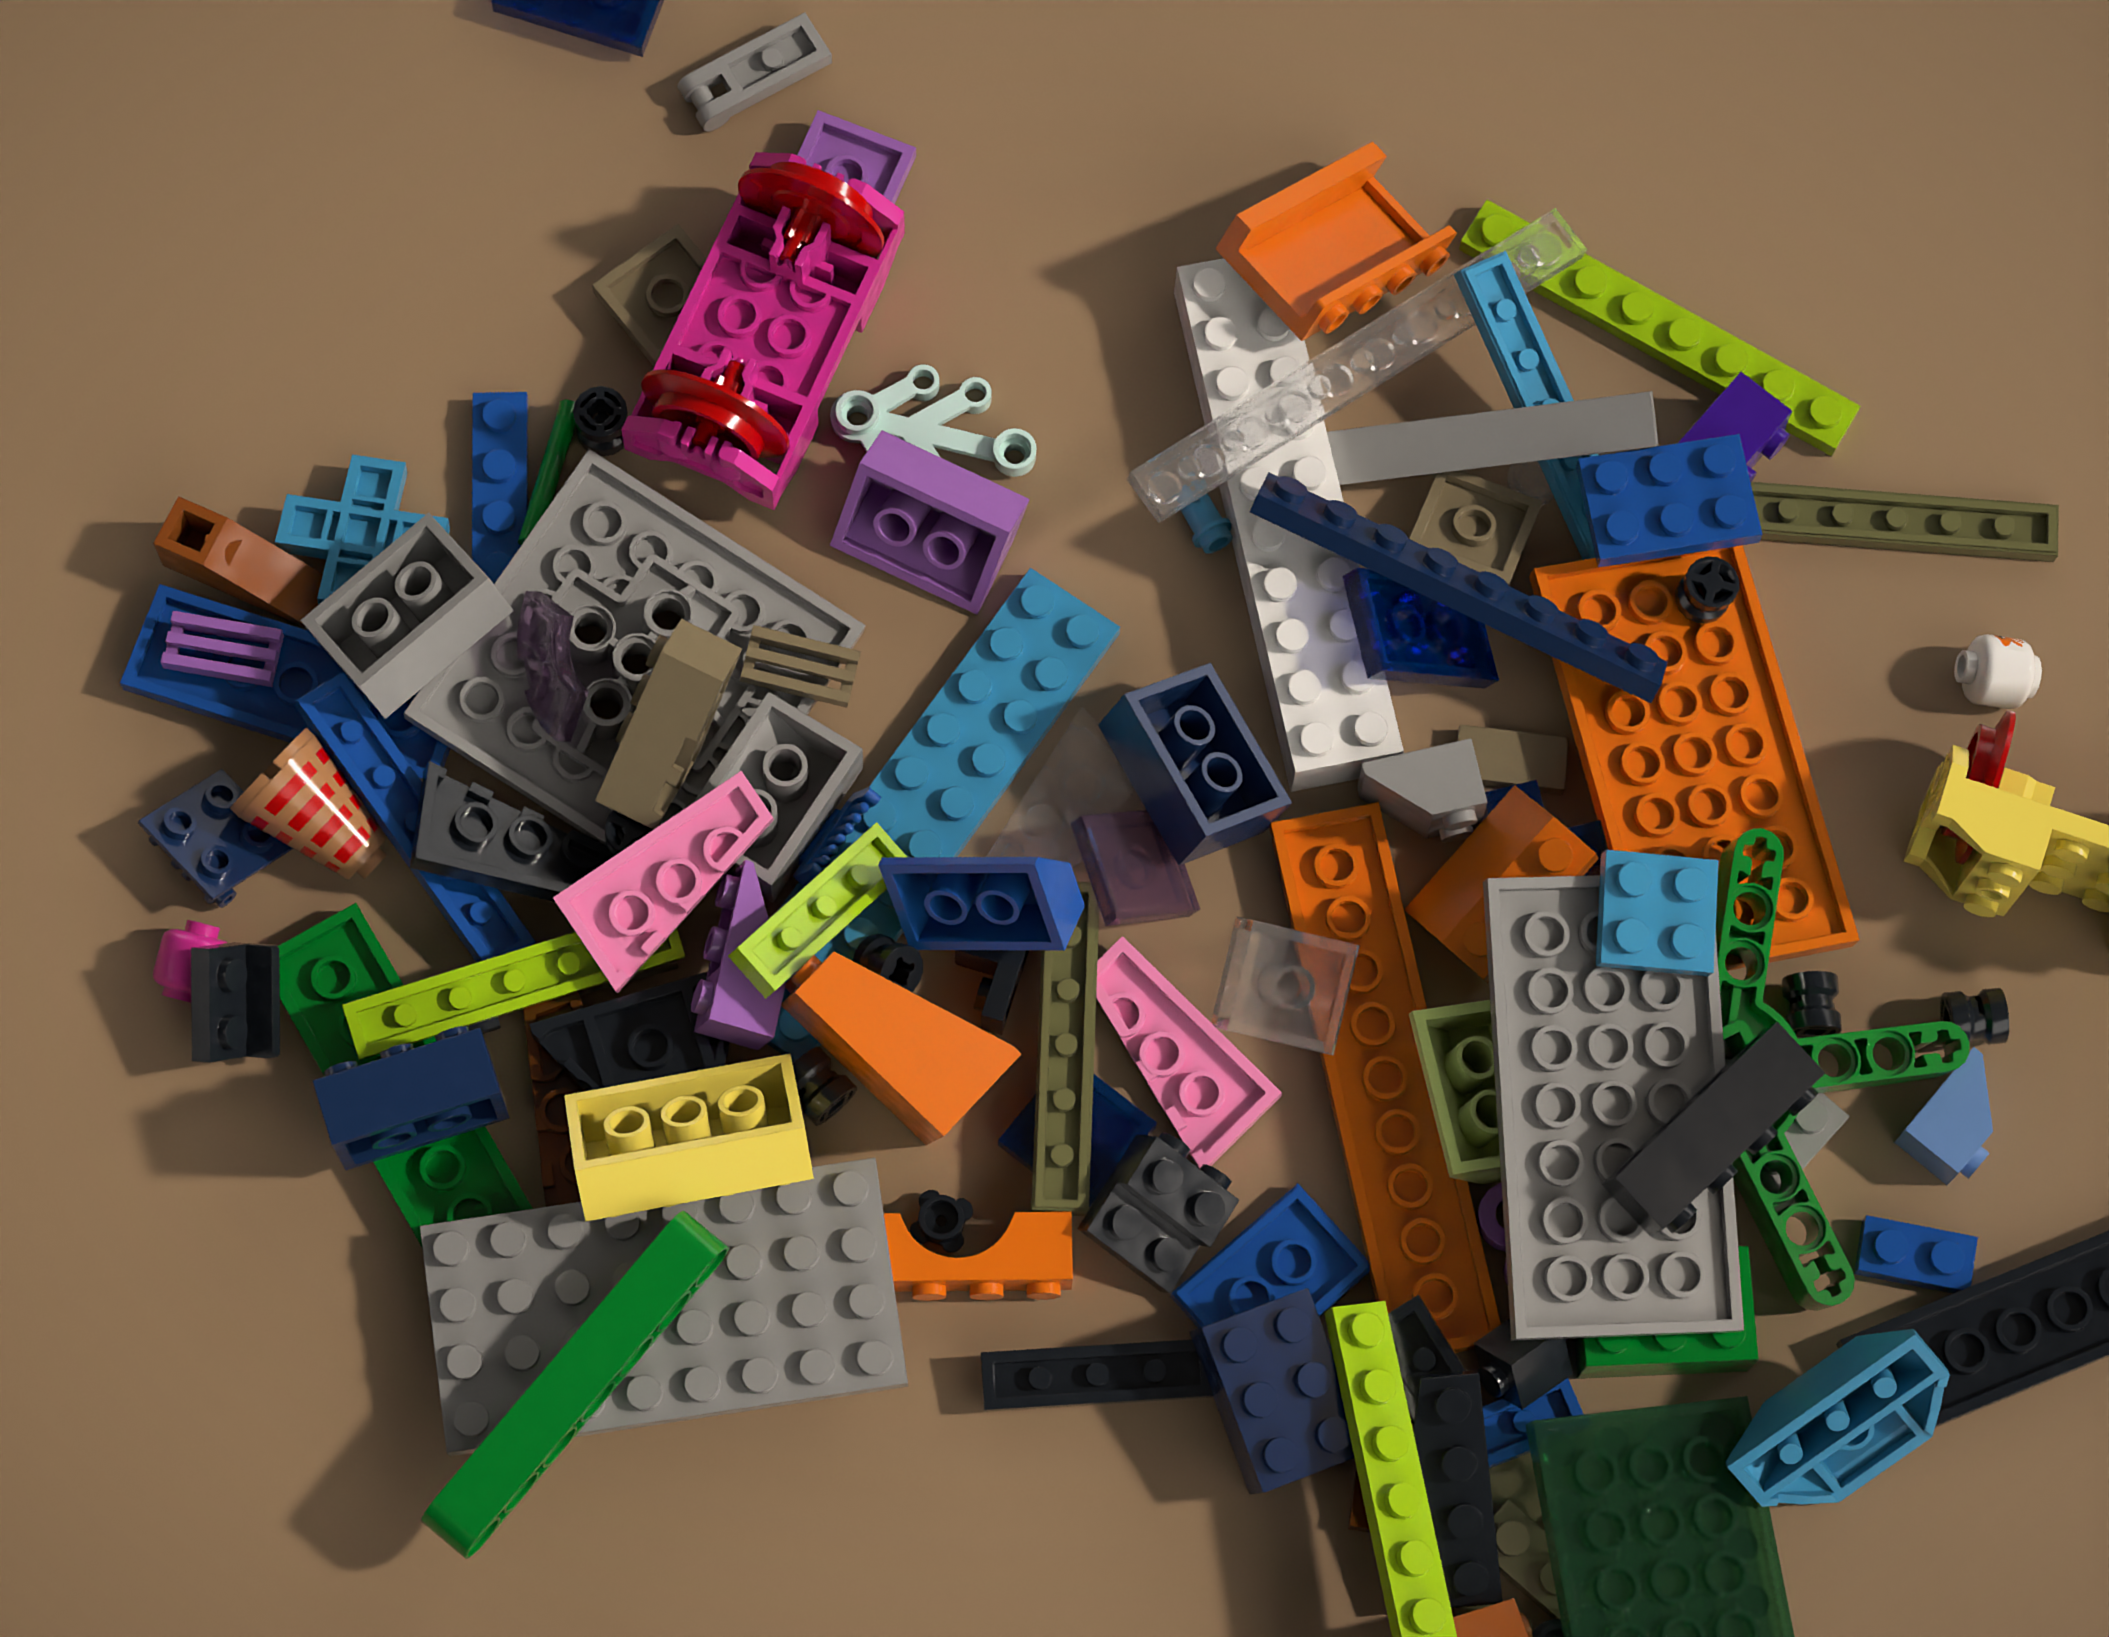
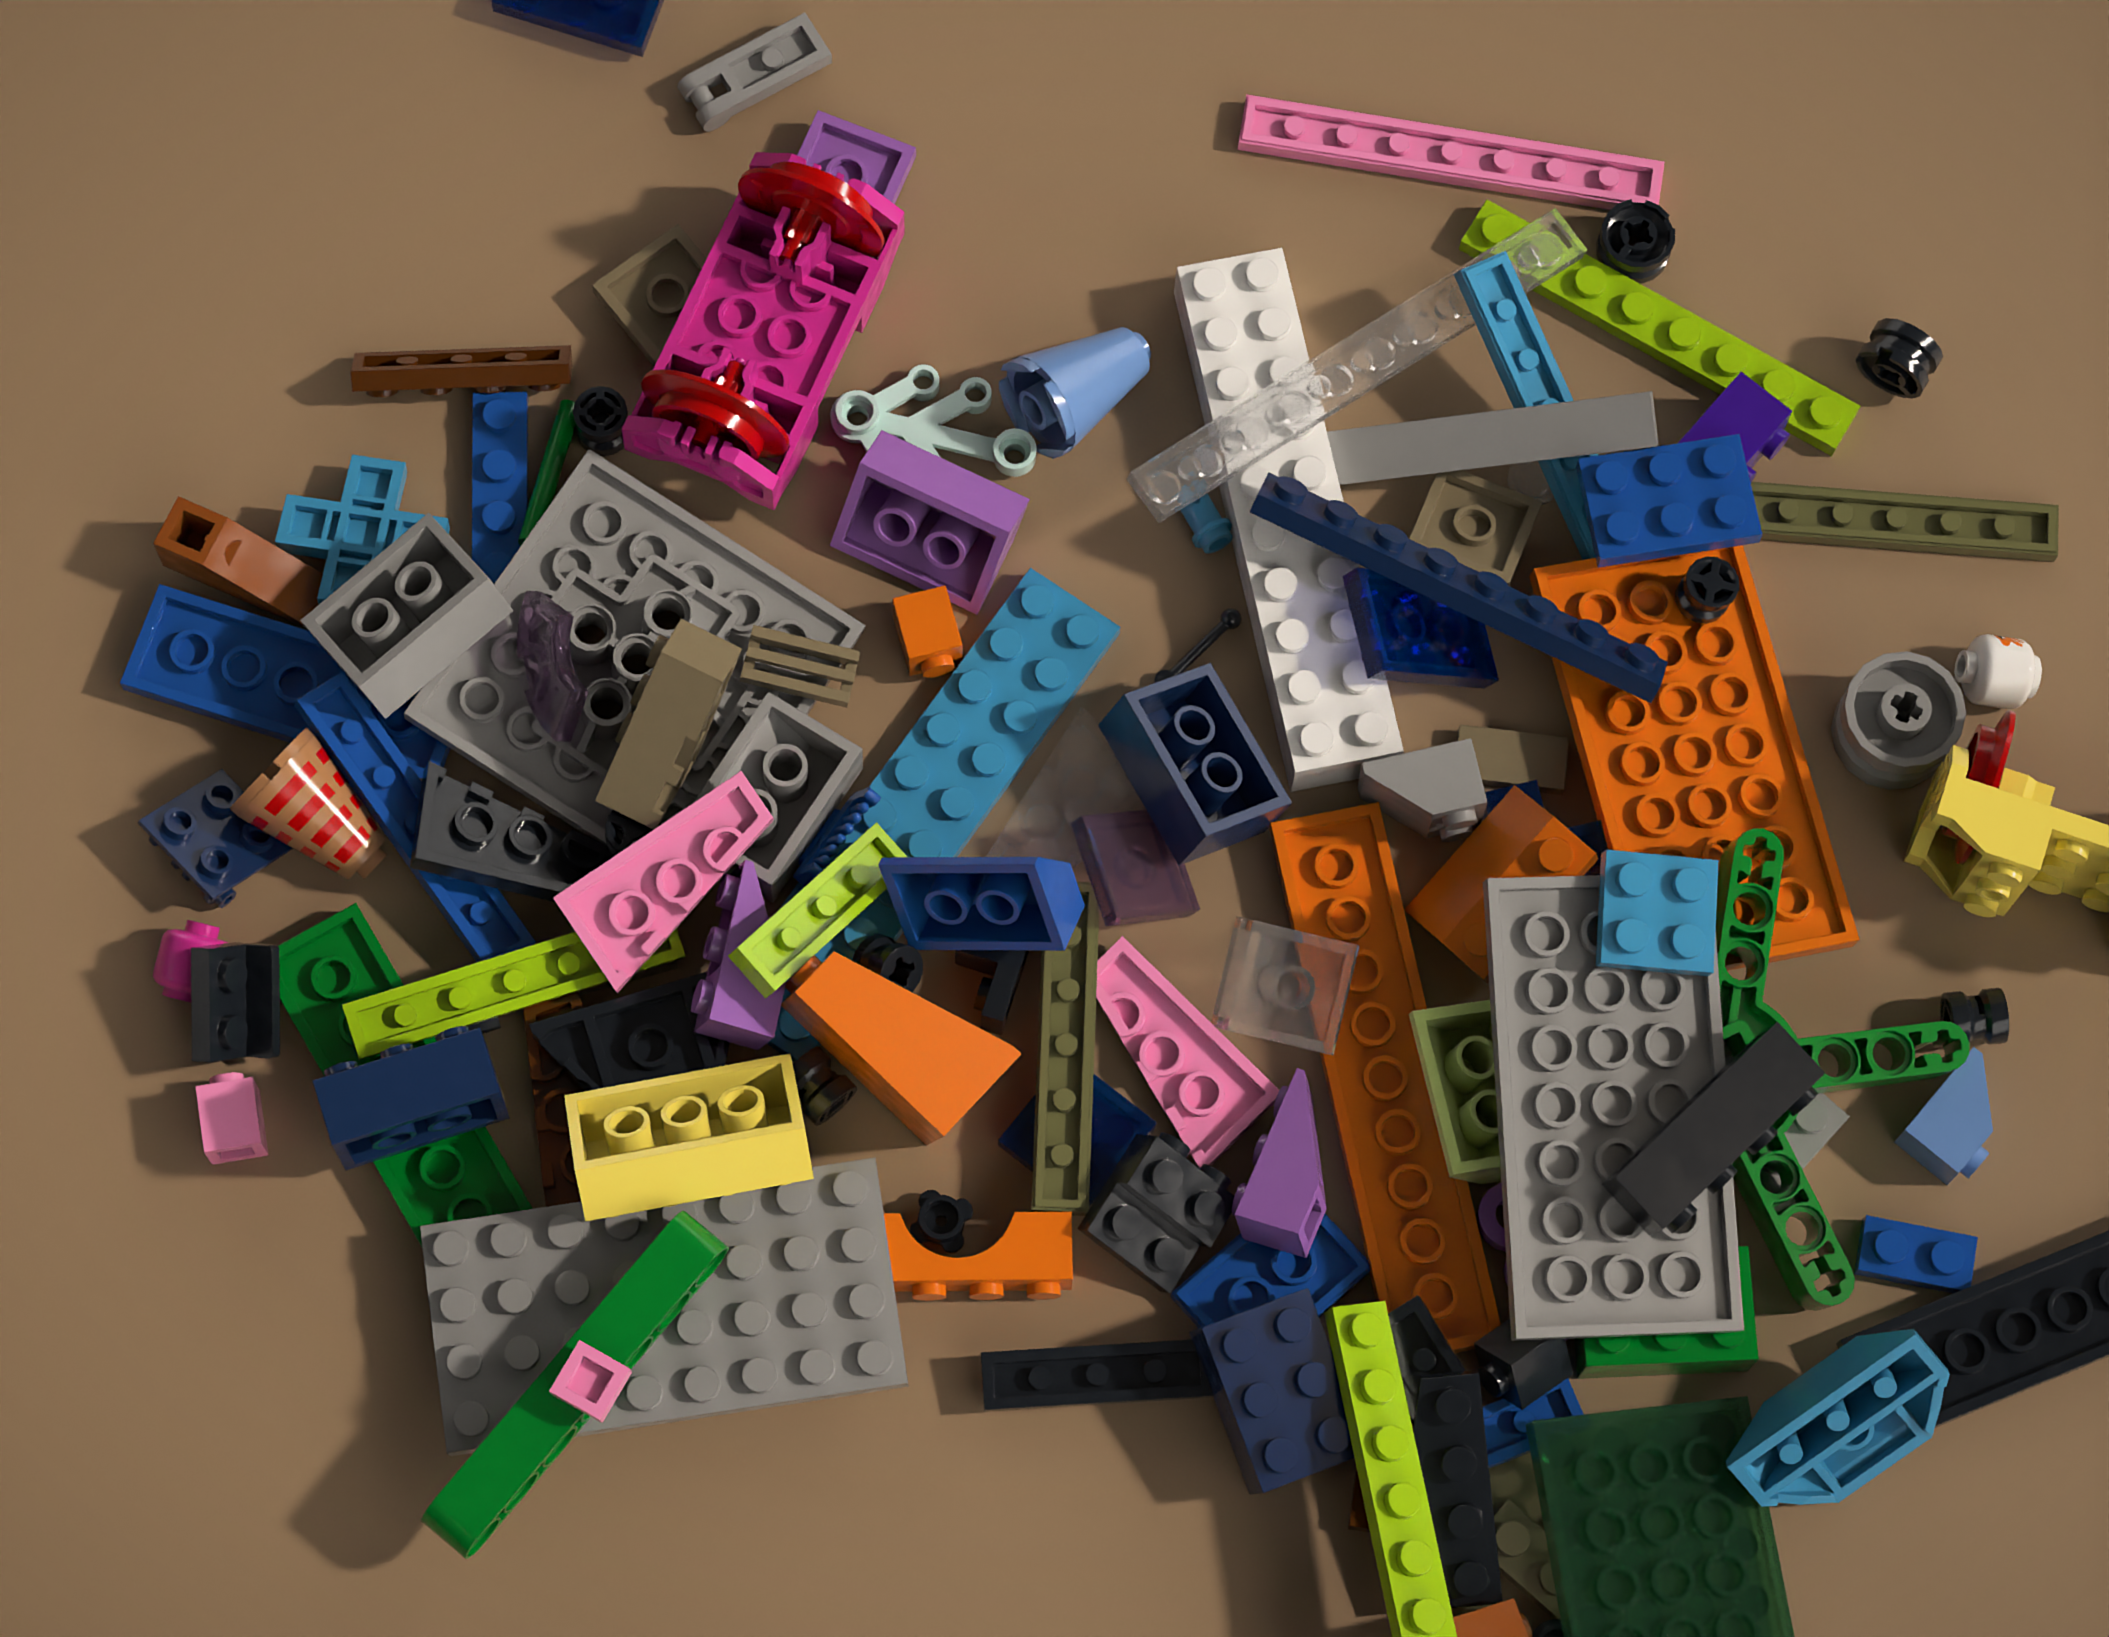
(225, 628): medium lavender tile -> none
(231, 1118): none -> bright pink brick
(442, 370): none -> reddish brown plate
(590, 1381): none -> bright pink plate
(928, 632): none -> orange brick
(1072, 386): none -> medium blue cone
(1229, 619): none -> black hinge
(1286, 1189): none -> medium lavender slope
(1331, 245): orange panel -> none
(1447, 154): none -> bright pink tile
(1645, 259): none -> black wheel
(1812, 1003): black wheel -> none
(1898, 720): none -> light grey wheel
(1899, 358): none -> black wheel

